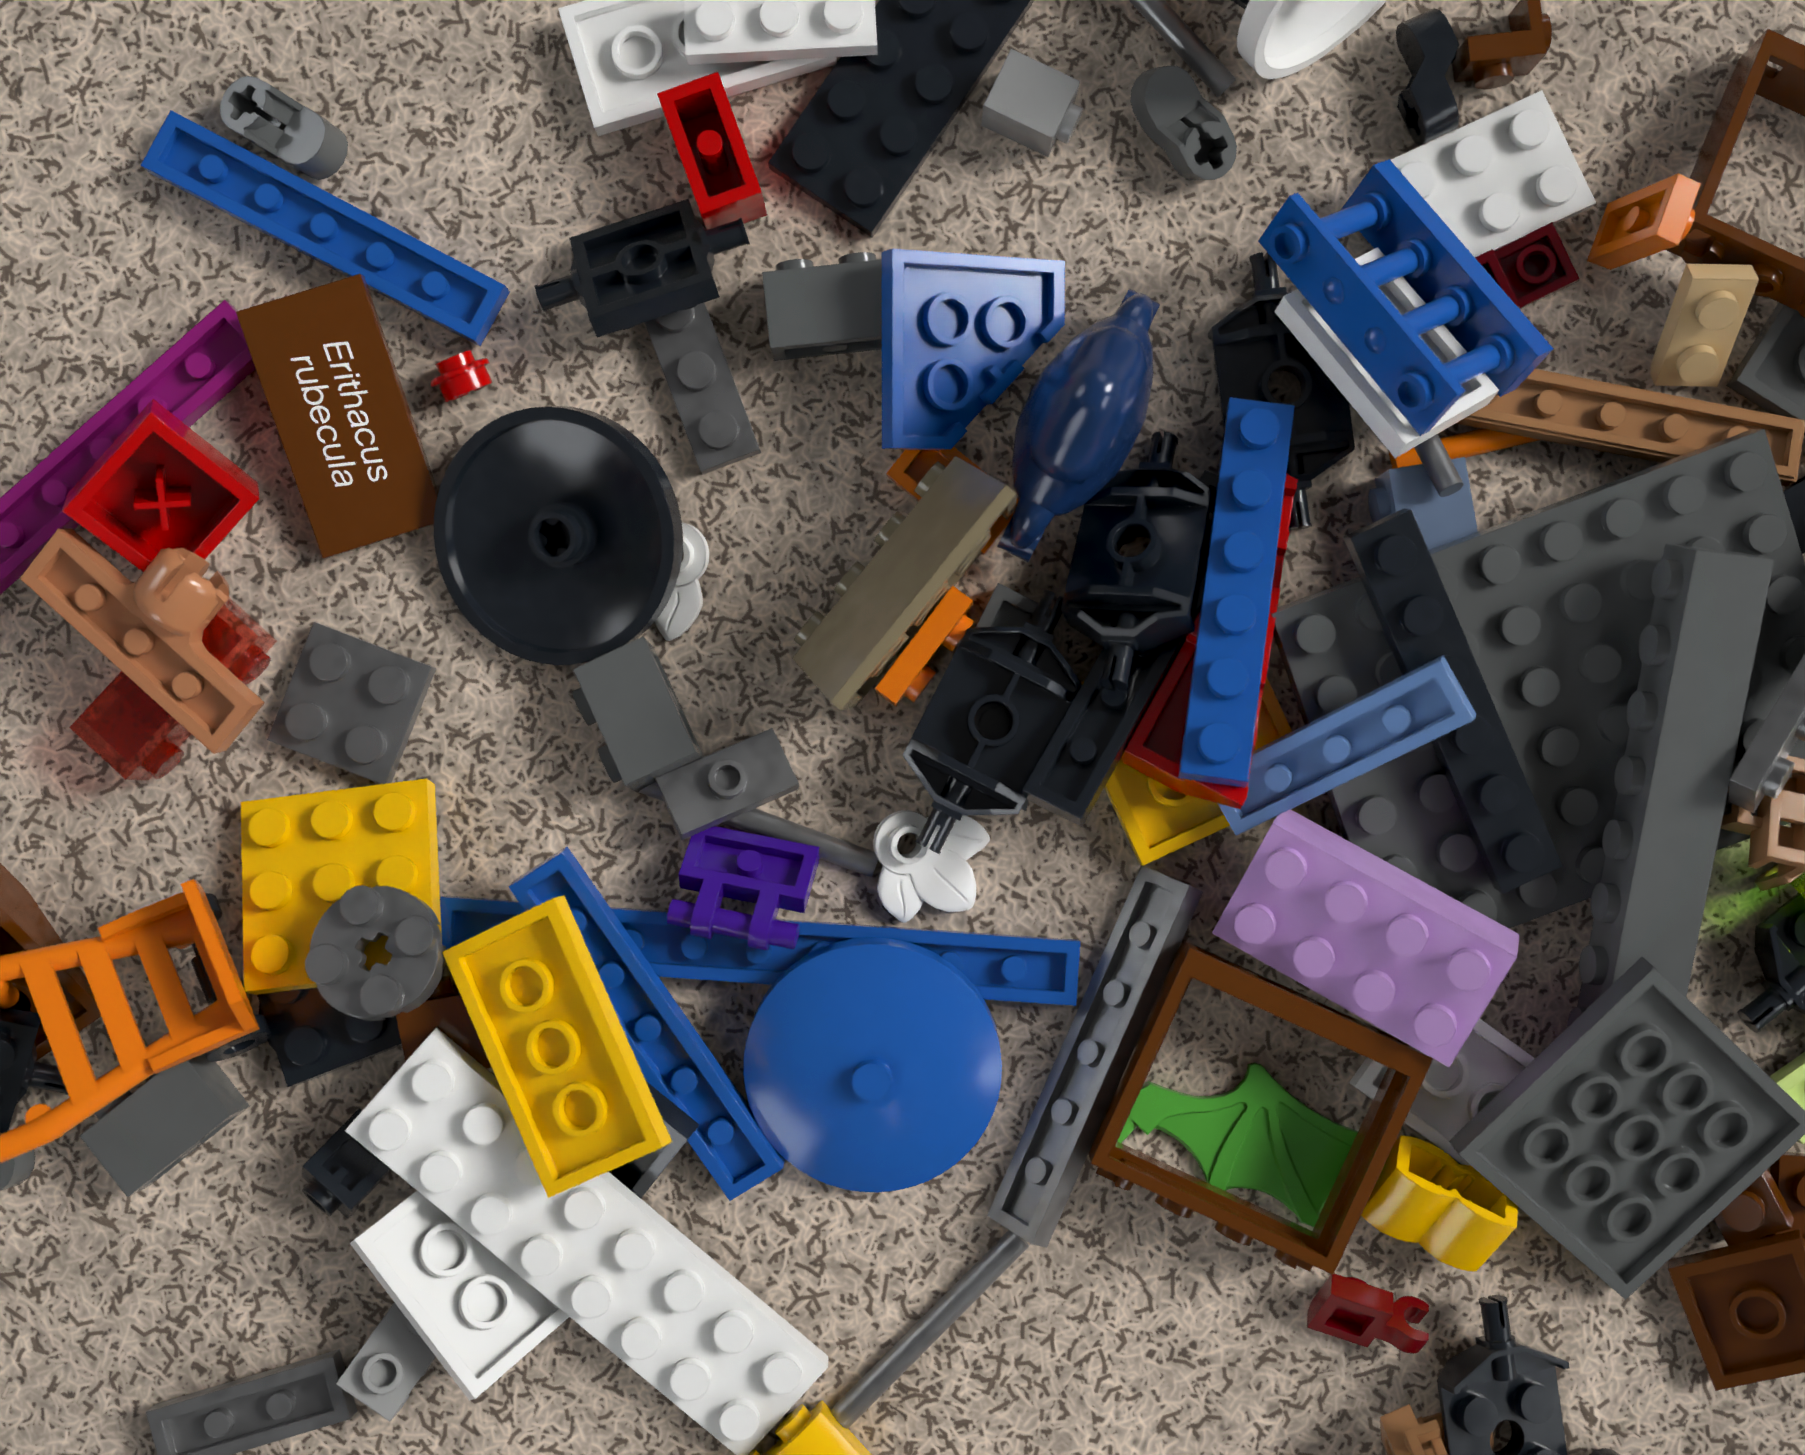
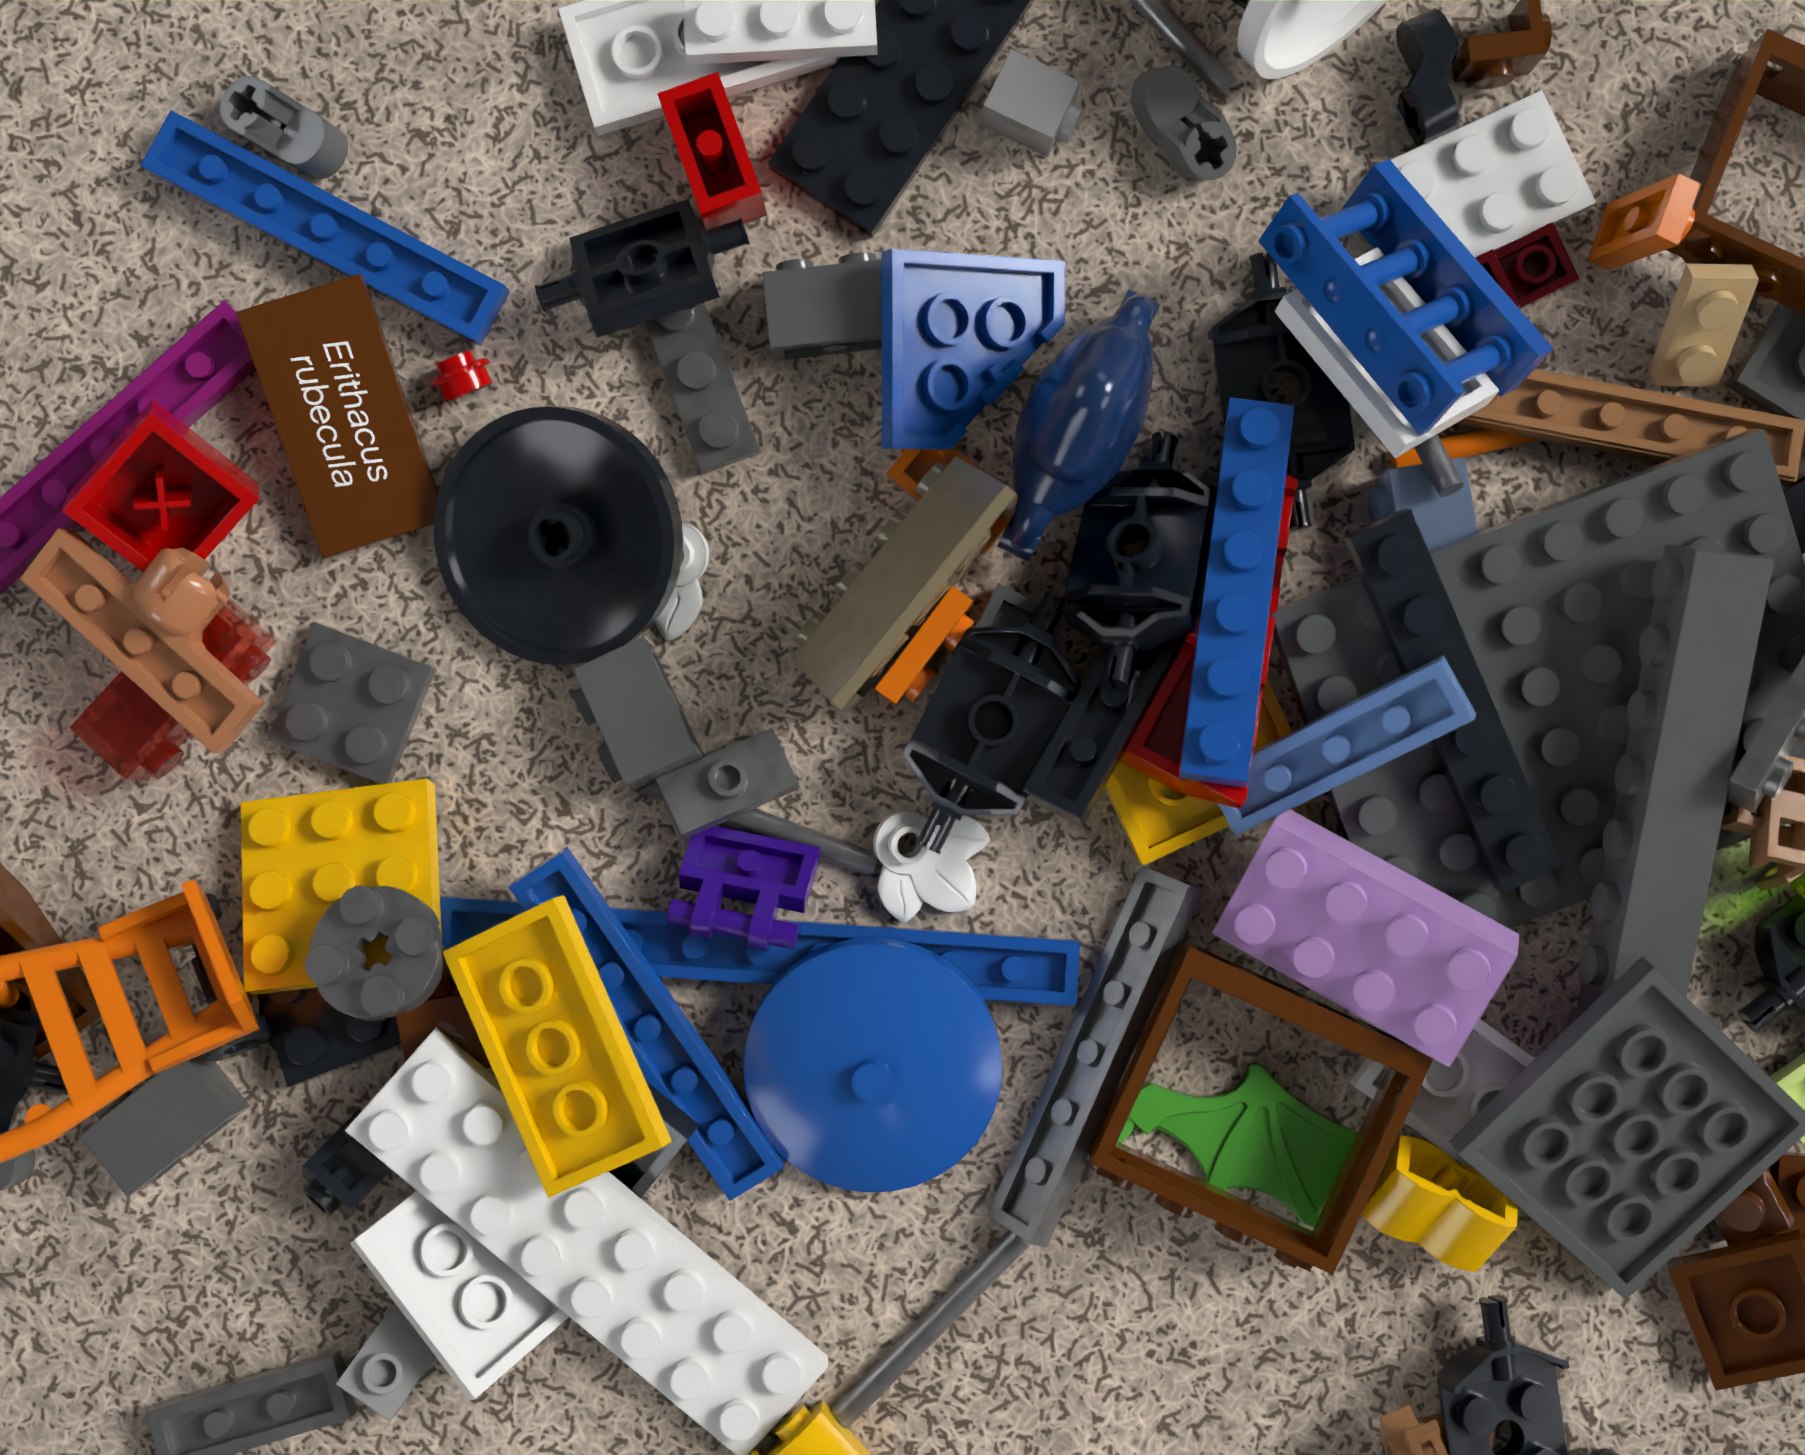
(1363, 1312): dark red plate -> none

